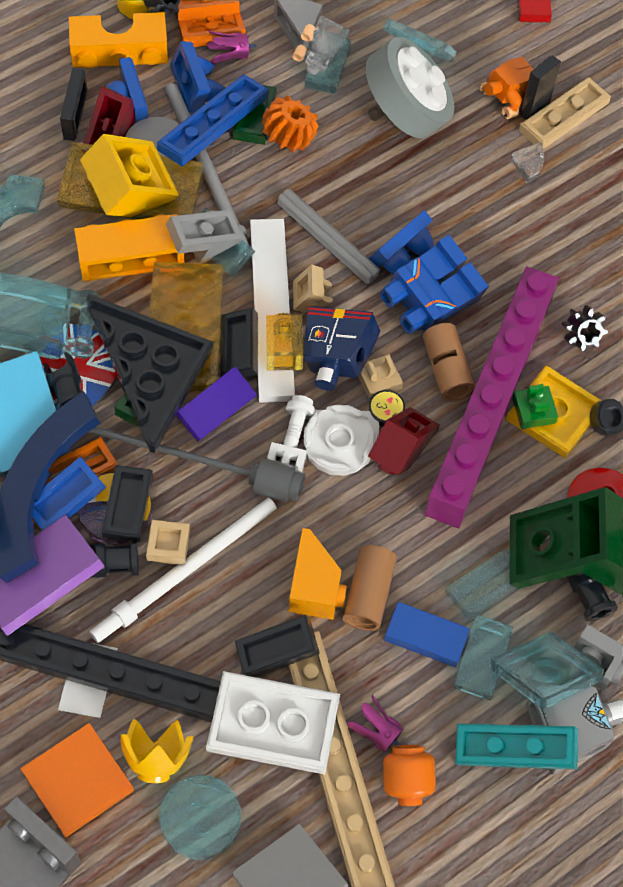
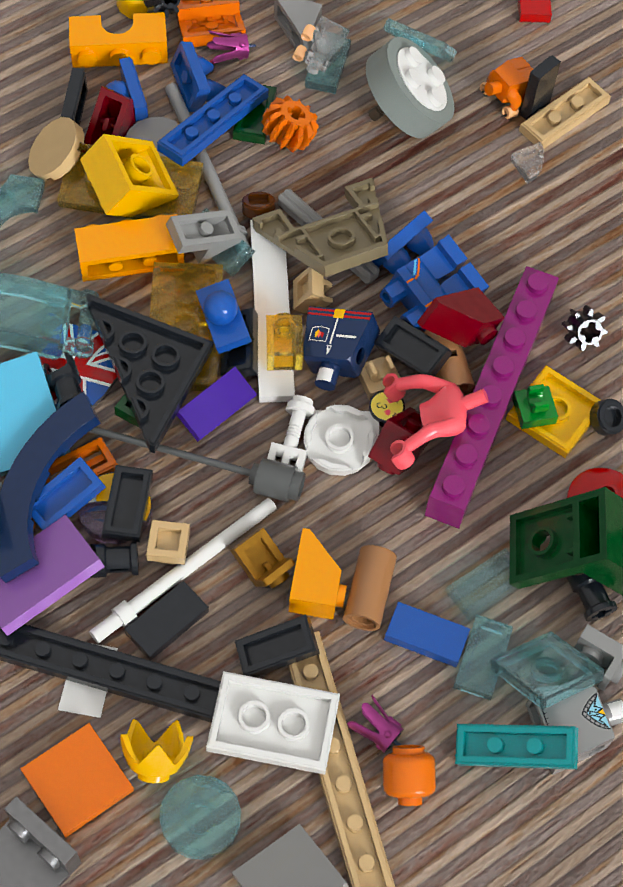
(56, 149): none -> tan tile
(166, 620): none -> black tile
(223, 316): none -> blue tile
(257, 204): none -> reddish brown tile
(262, 559): none -> pearl gold bracket
(335, 241): none -> dark tan wing
(412, 347): none -> black tile
(440, 416): none -> coral piece
(462, 317): none -> dark red slope

